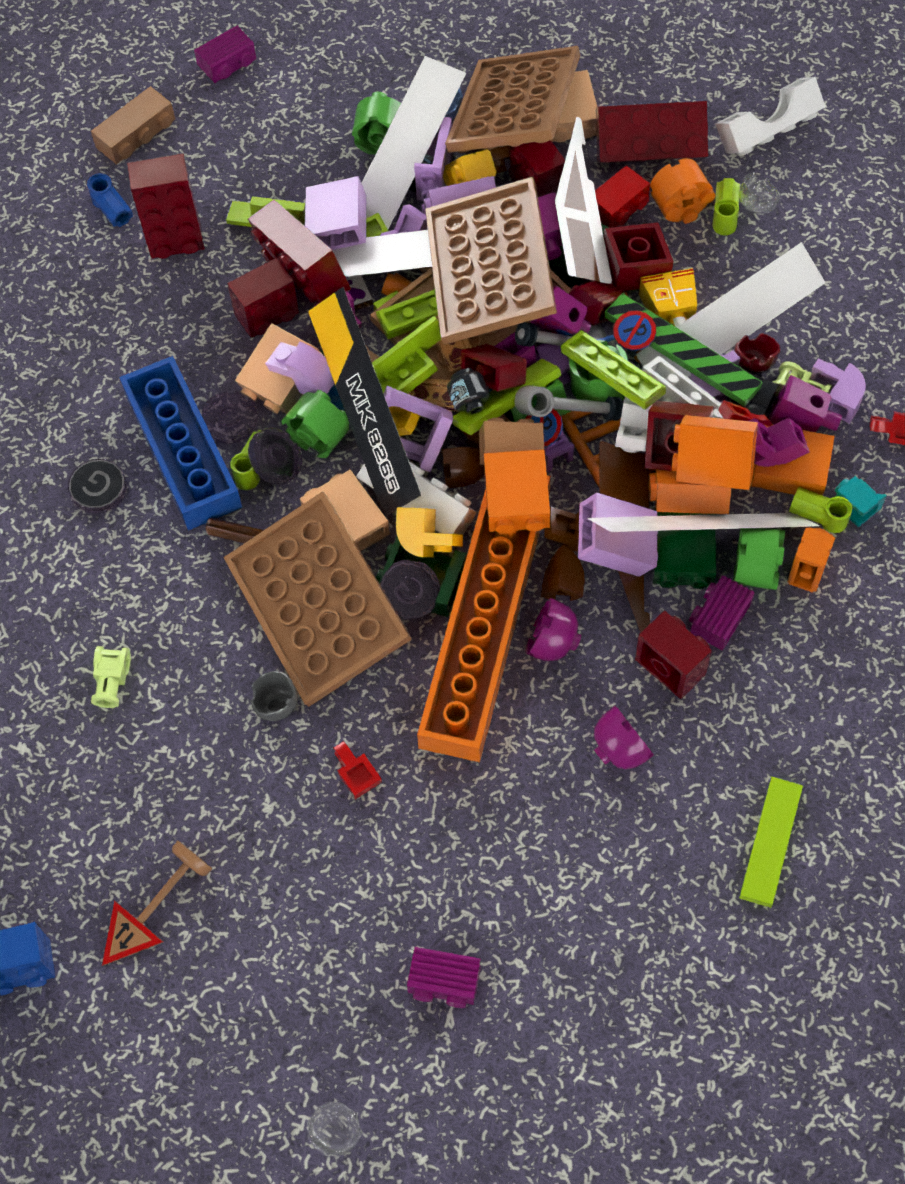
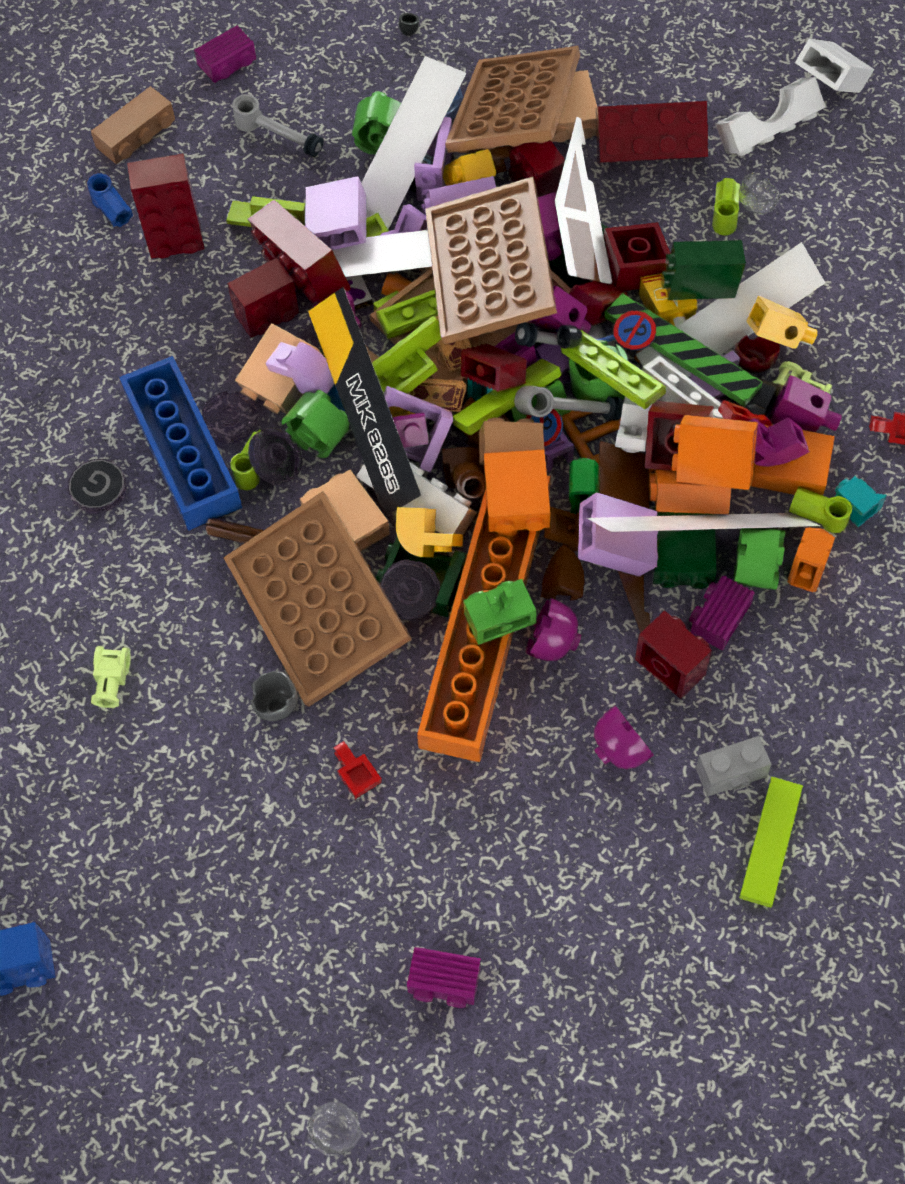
(129, 934): medium nougat piece -> none
(249, 117): none -> light grey piece
(408, 23): none -> pearl dark grey hinge
(412, 429): none -> magenta bracket
(468, 391): black head -> none
(469, 480): none -> reddish brown brick
(499, 611): none -> bright green brick
(568, 336): none -> black hinge
(582, 481): none -> green brick
(621, 197): red brick -> none
(681, 191): orange brick -> none
(703, 269): none -> dark green brick
(733, 766): none -> light grey brick
(780, 324): none -> yellow torso
(834, 66): none -> white brick
(846, 389): lavender brick -> none

